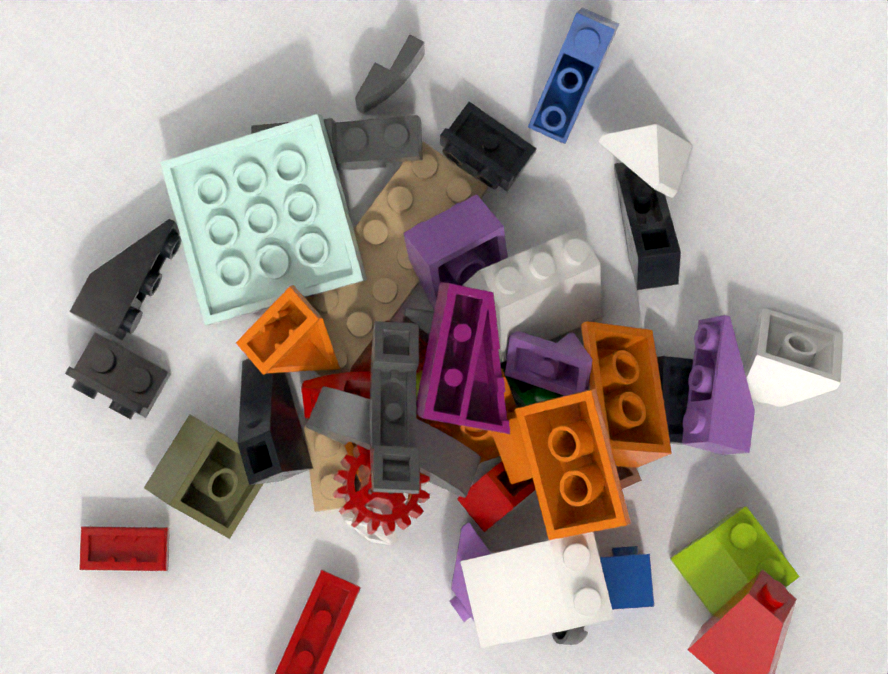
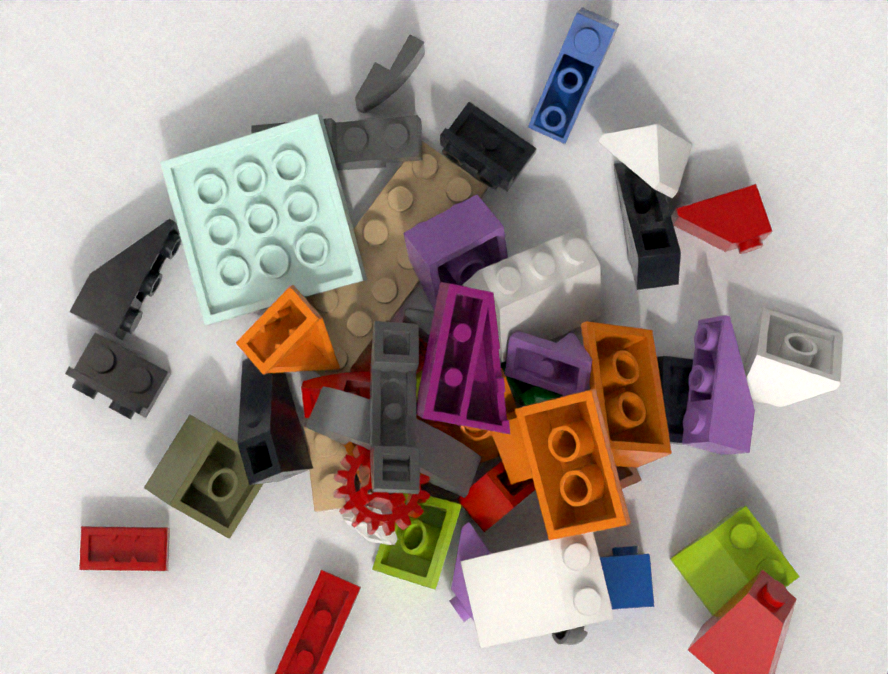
(422, 546): none -> lime slope
(727, 220): none -> red slope

